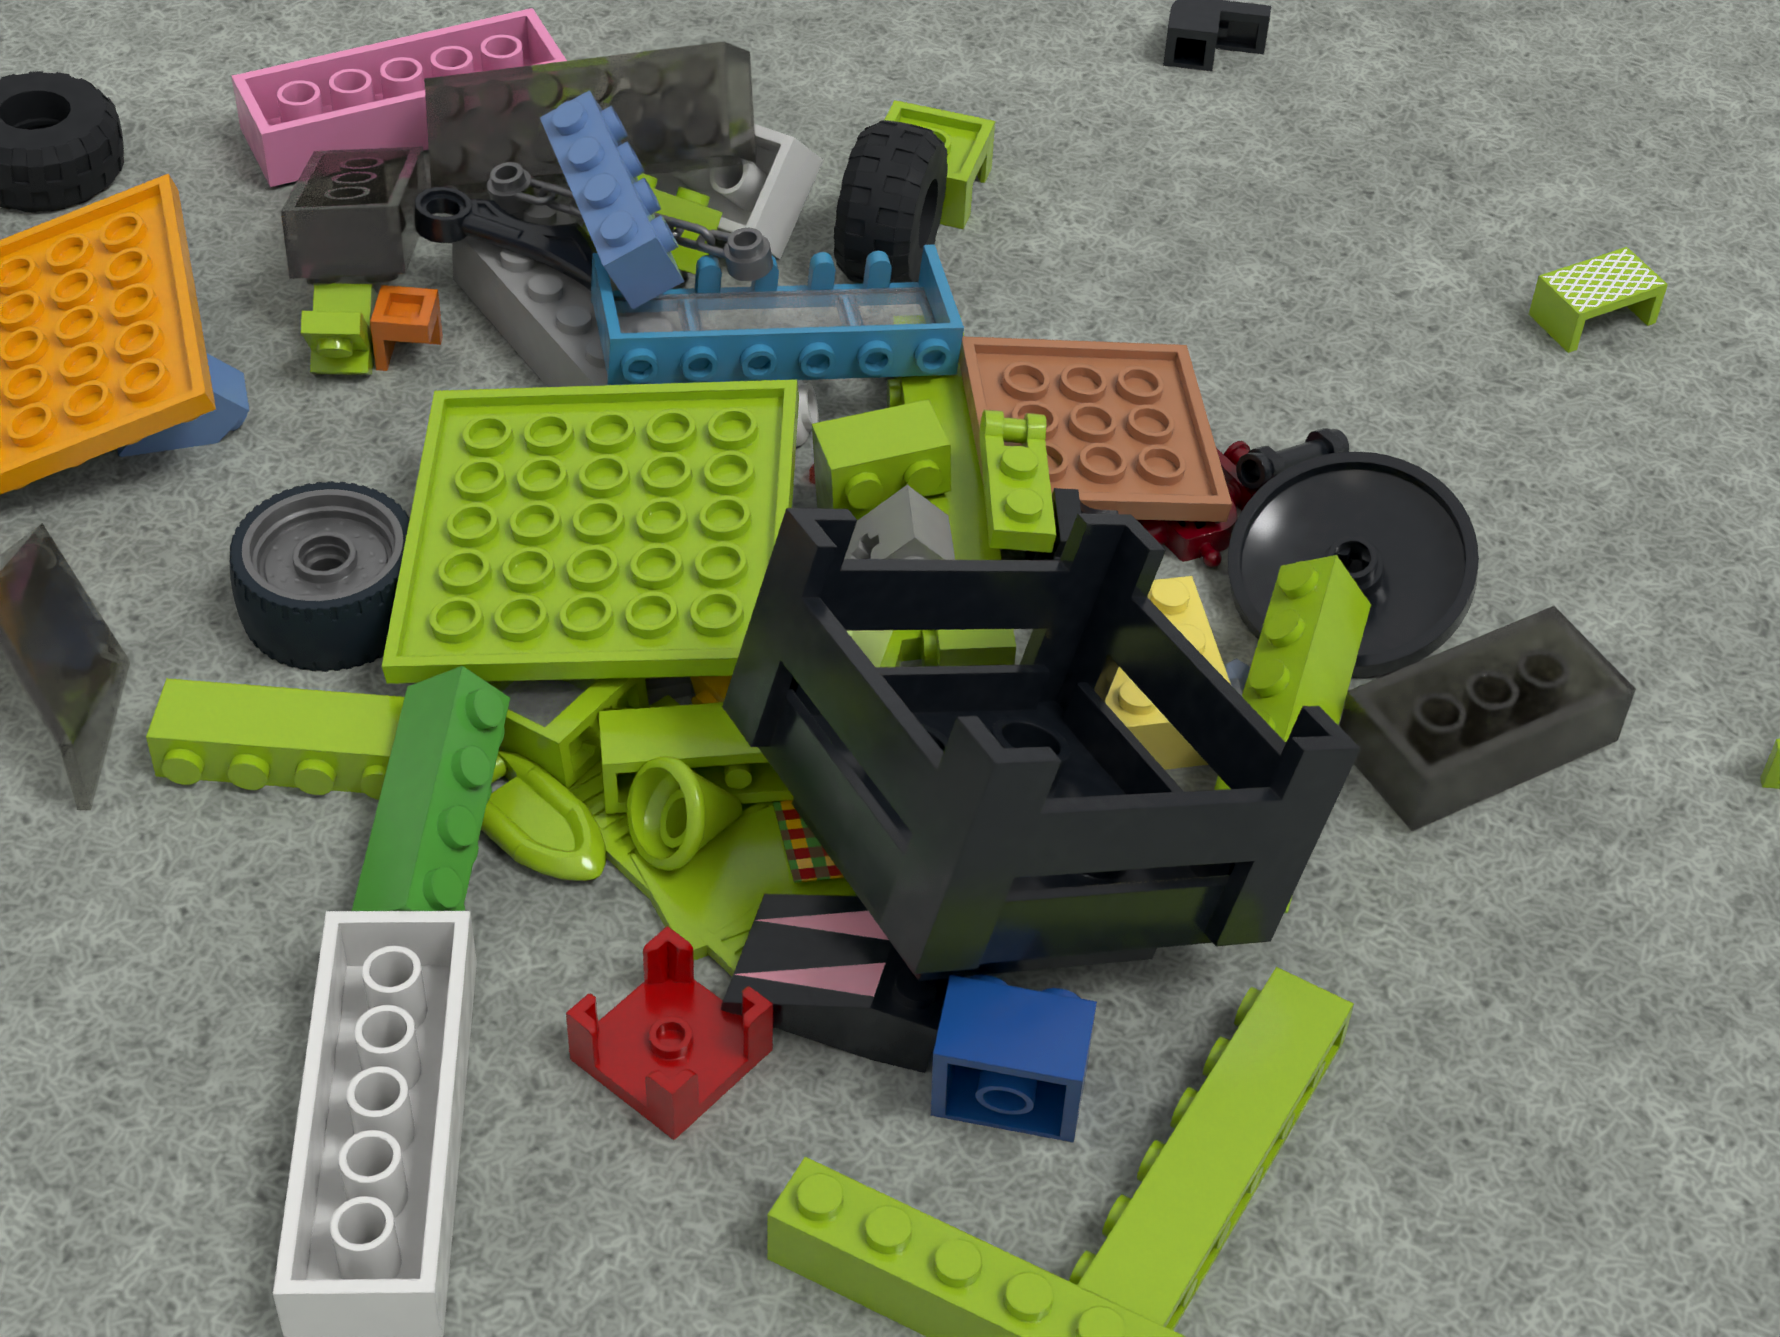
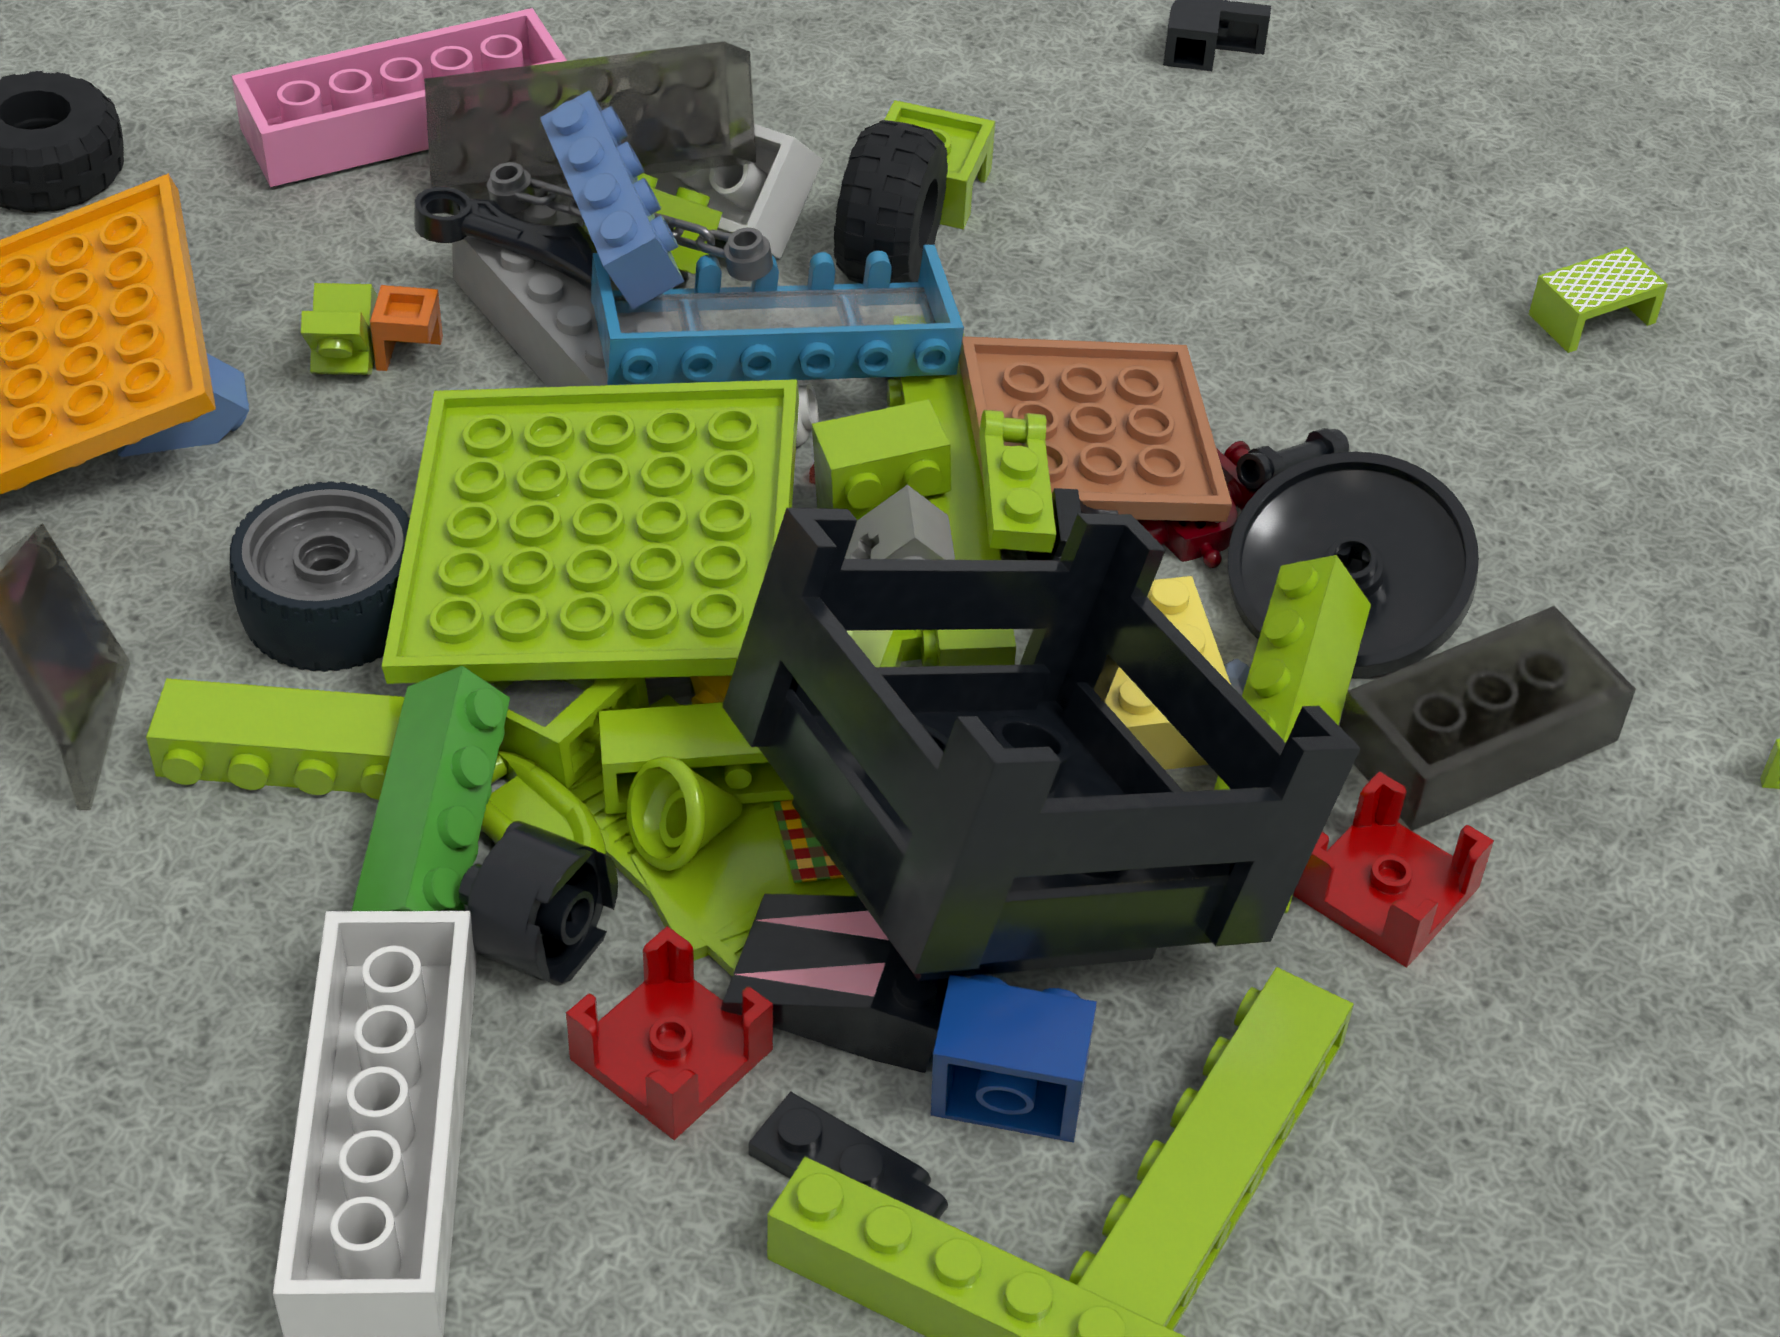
(354, 215): clear smoke brick -> none
(538, 887): none -> black brick
(804, 1130): none -> black hinge
(1390, 880): none -> red panel

